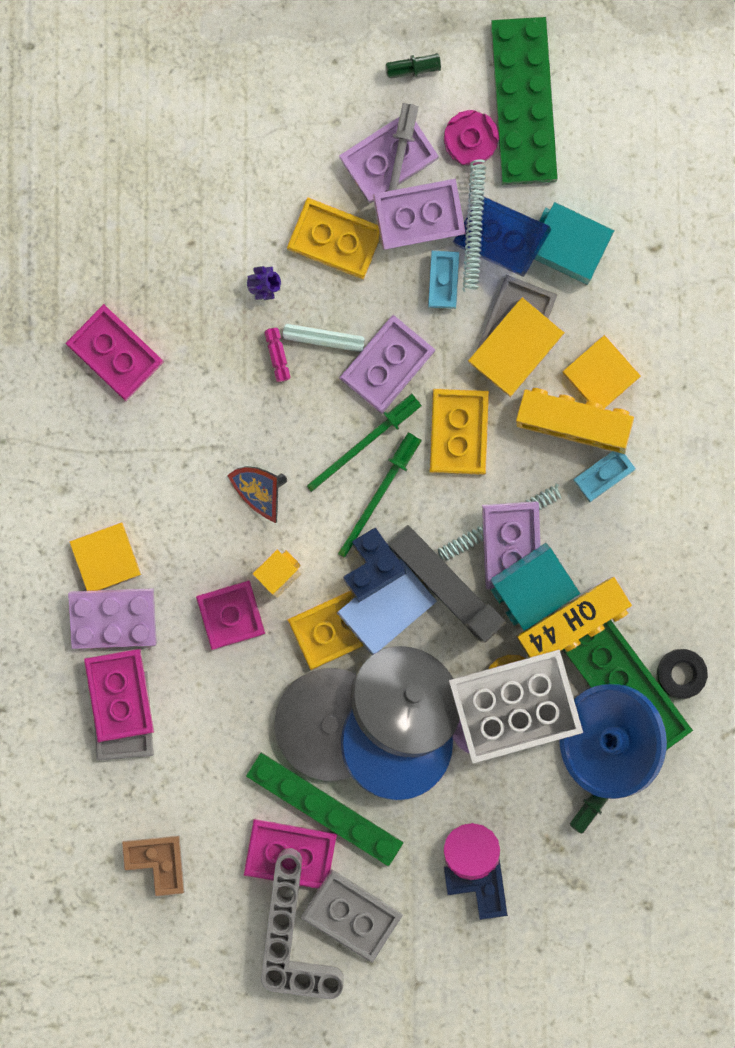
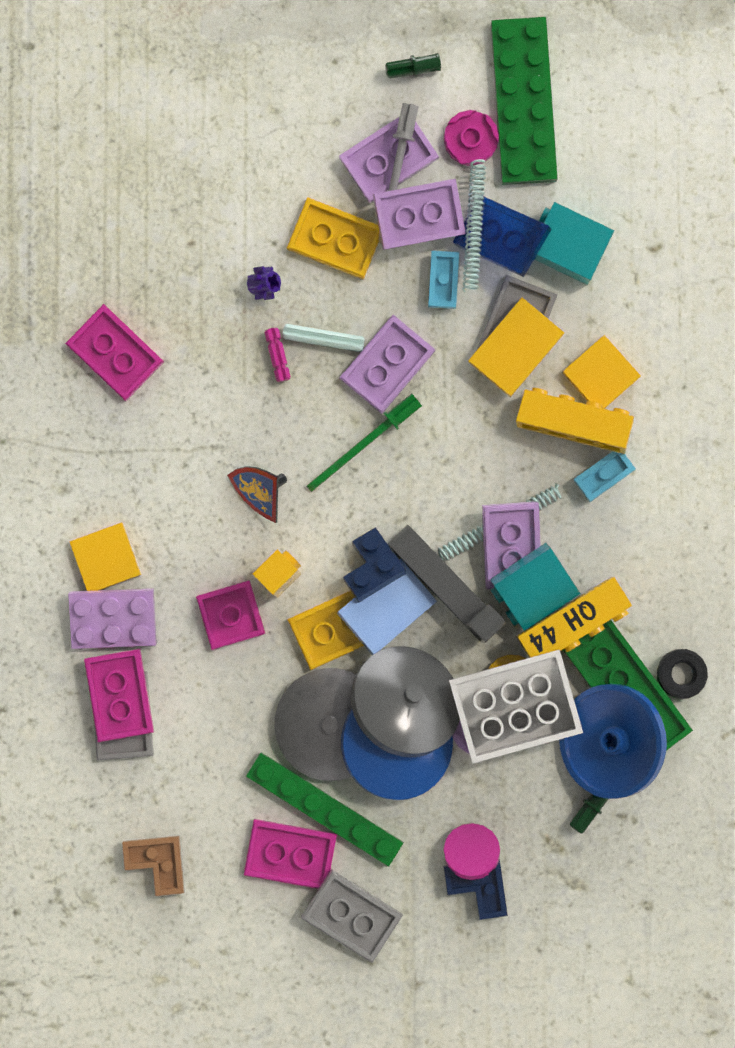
(284, 935): light grey beam -> none
(399, 460): green piece -> none
(459, 431): yellow tile -> none

